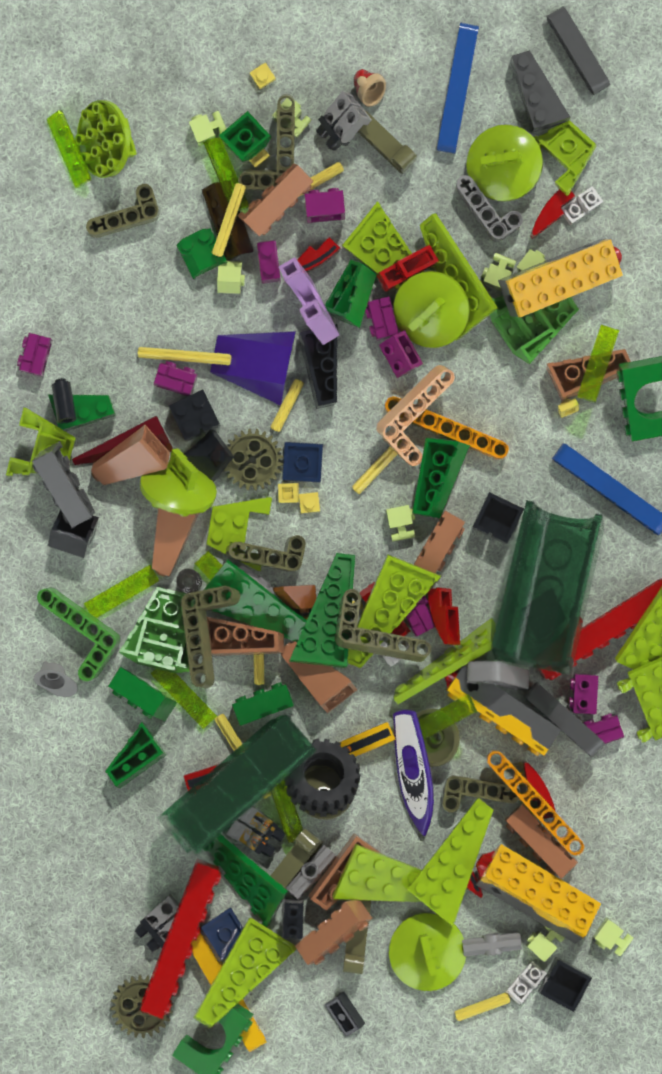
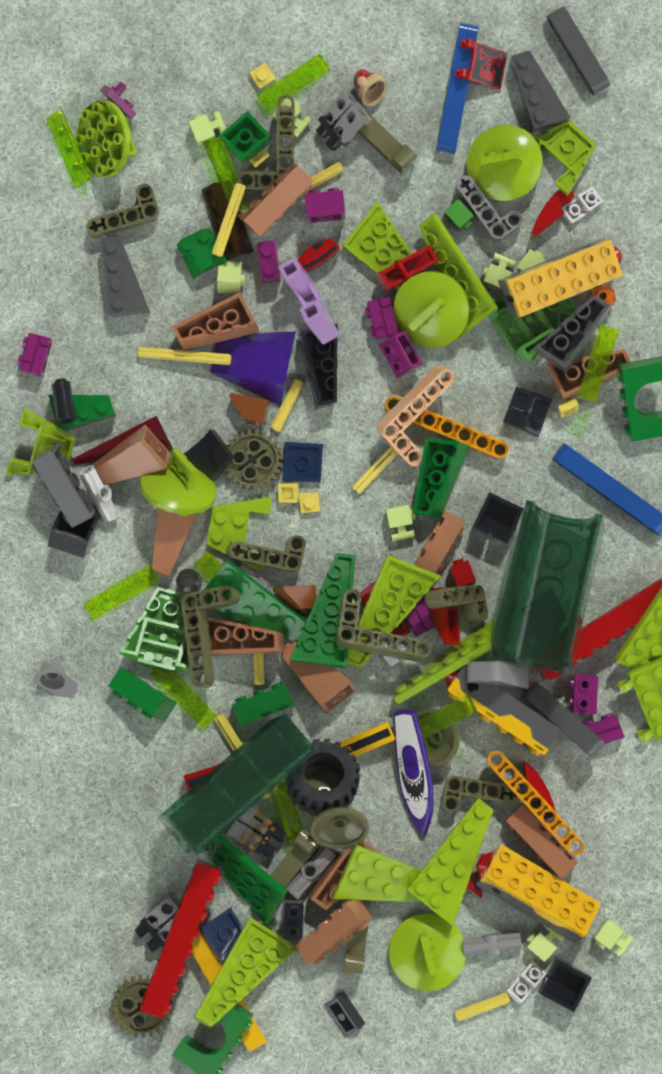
(84, 628): bright green beam -> none
(99, 493): none -> white piece
(113, 95): none -> magenta plate
(122, 284): none -> dark grey wedge
(136, 757): green wedge -> none
(175, 379): magenta brick -> none
(194, 414): black piece -> none
(217, 324): none -> nougat wedge
(251, 408): none -> dark orange slope
(293, 82): none -> clear neon green tile
(339, 828): none -> olive dish
(351, 294): green wedge -> none
(459, 215): none -> bright green brick
(462, 572): none -> red brick
(470, 598): none -> olive beam
(486, 64): none -> flag
(527, 411): none -> black plate
(573, 334): none -> dark grey wedge
(602, 289): none -> orange brick

